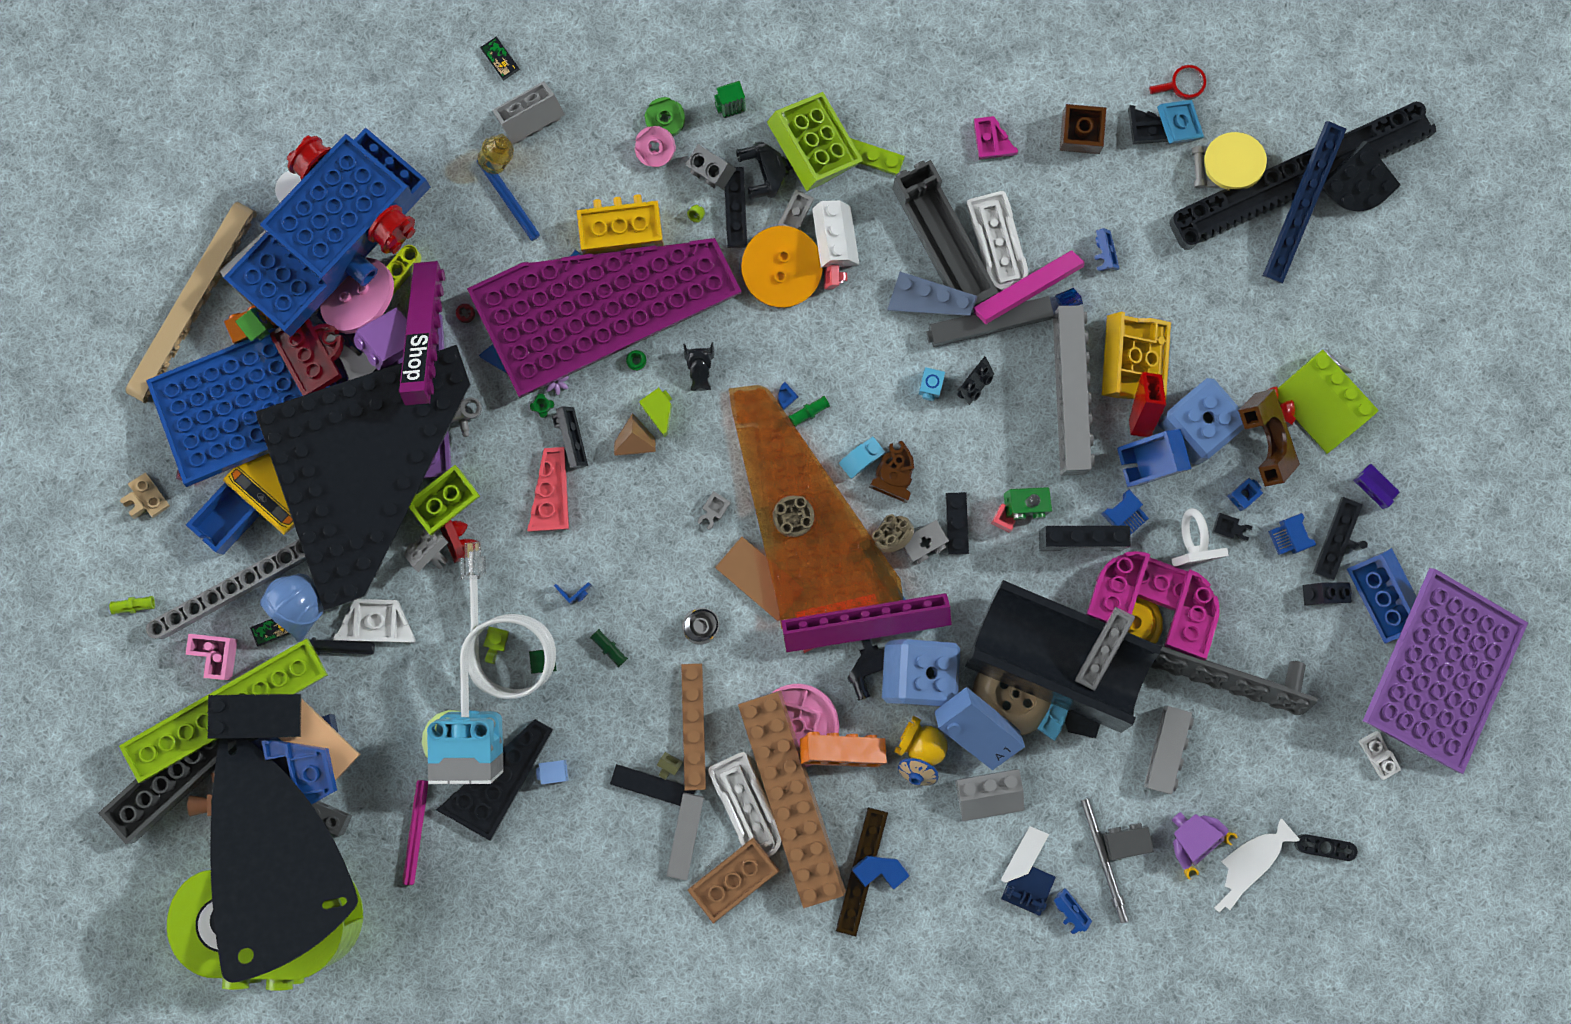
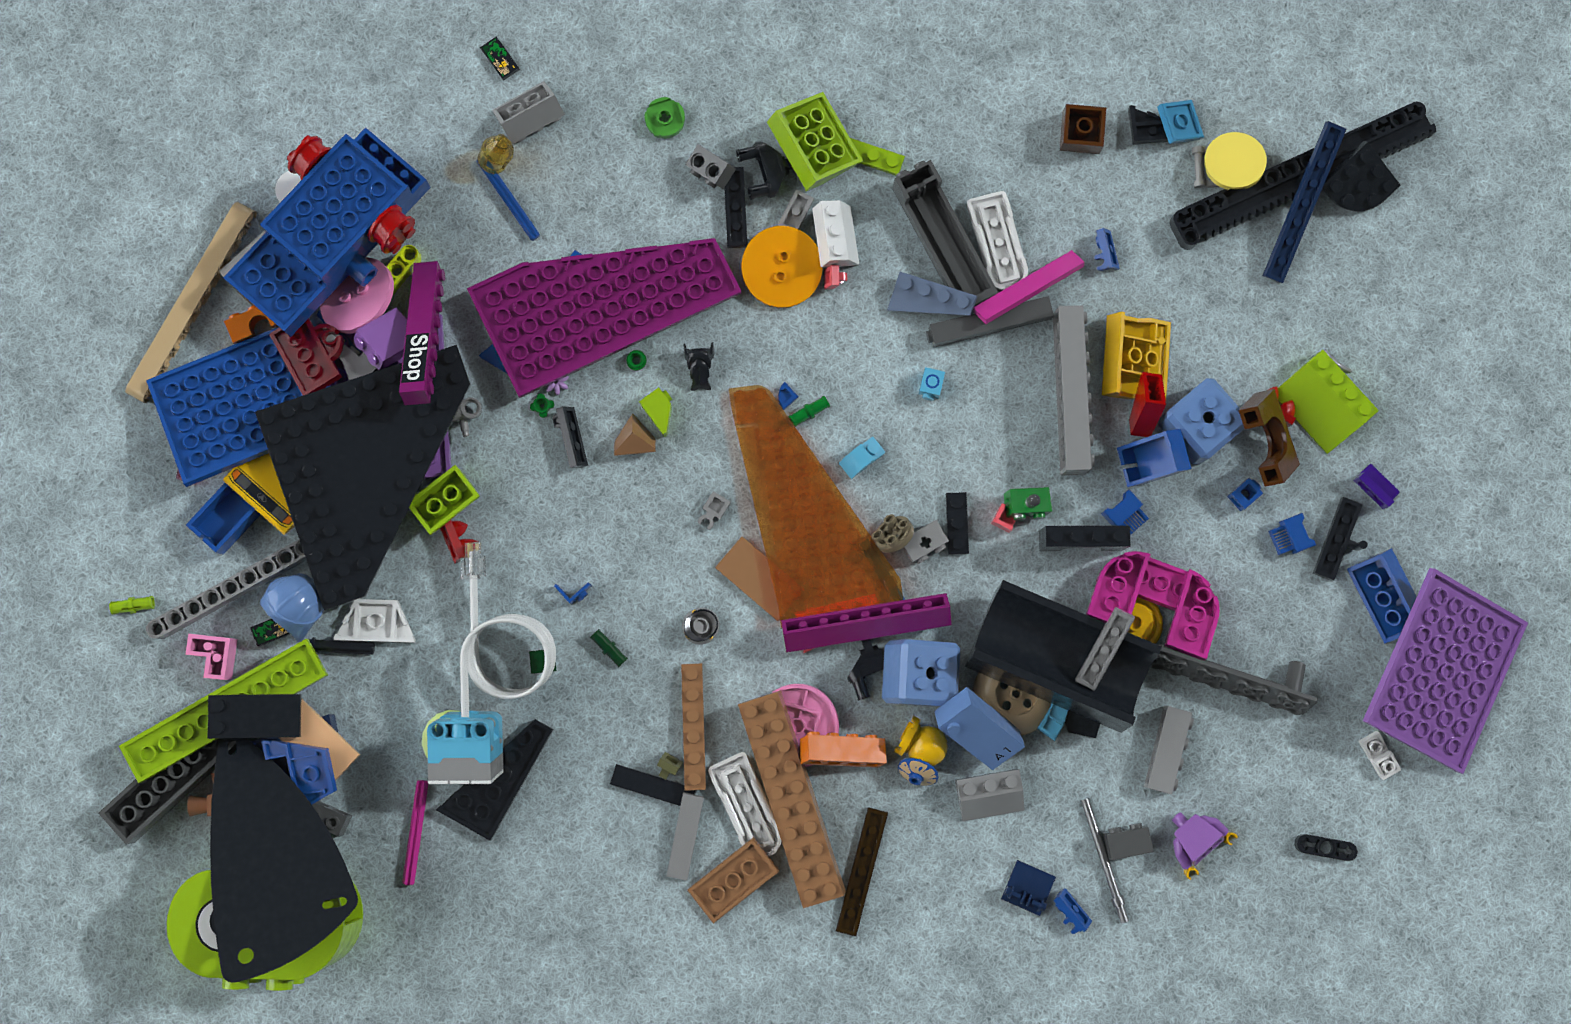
(145, 497): tan plate -> none
(254, 324): bright green brick -> none
(426, 550): light grey plate -> none
(467, 307): dark red bush -> none
(495, 641): lime plate -> none
(551, 495): coral wing -> none
(552, 772): light blue brick -> none
(619, 226): yellow piece -> none
(666, 146): bright pink plate -> none
(693, 210): lime hinge -> none
(730, 99): green brick -> none
(793, 516): dark tan tile -> none
(873, 866): blue tile -> none
(895, 477): reddish brown piece -> none
(976, 381): black hinge -> none
(991, 139): dark pink wing -> none
(1025, 854): white sticker -> none
(1069, 298): clear blue plate -> none
(1186, 83): piece -> none
(1197, 553): white tile -> none
(1228, 527): black plate -> none
(1252, 861): white sticker -> none
(1327, 593): black bracket -> none

